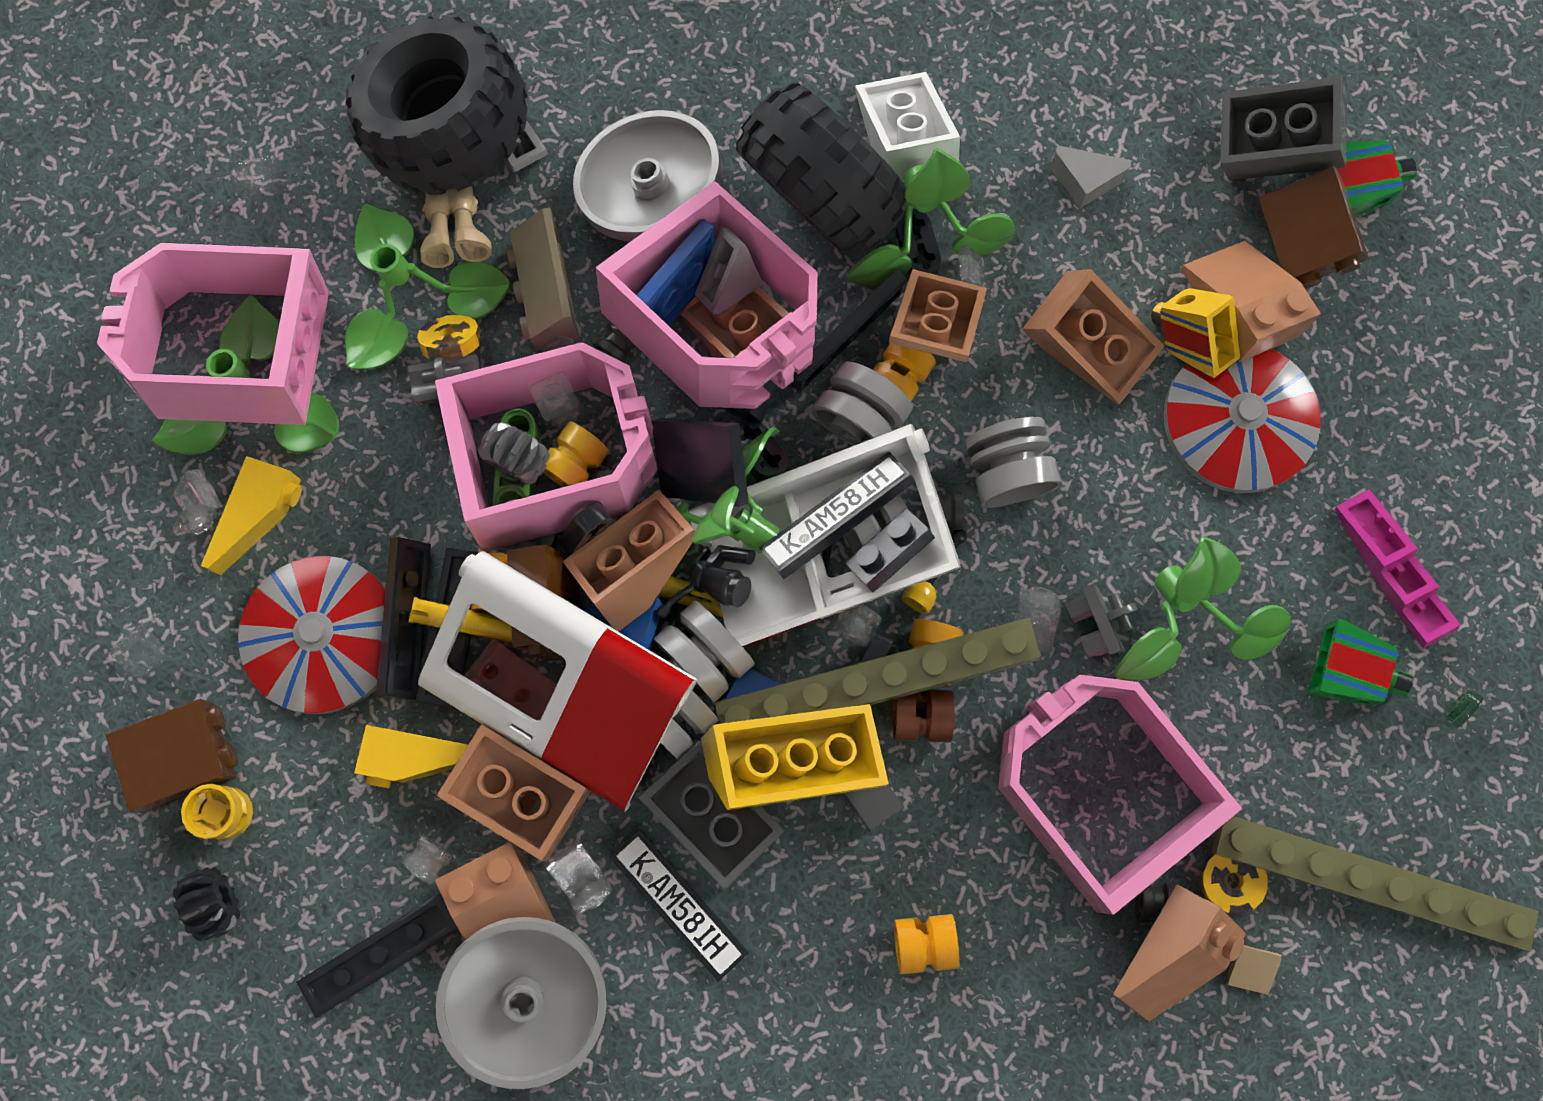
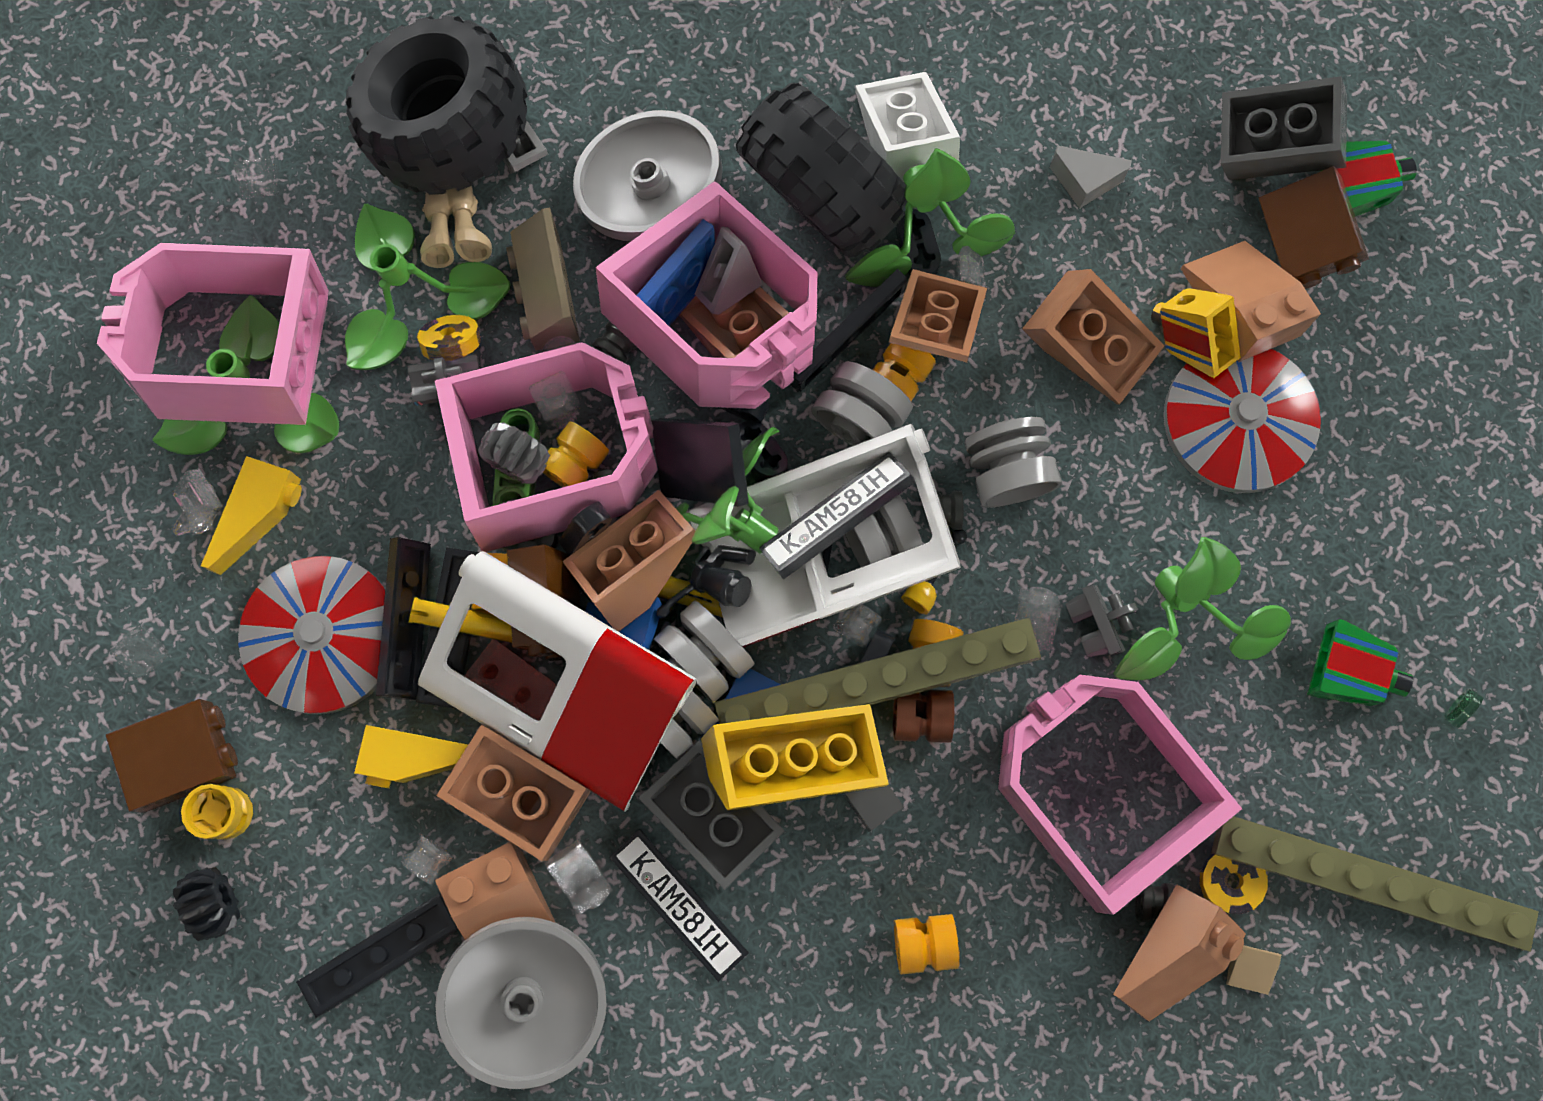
(890, 550): plate -> none
(1396, 569): dark pink slope -> none

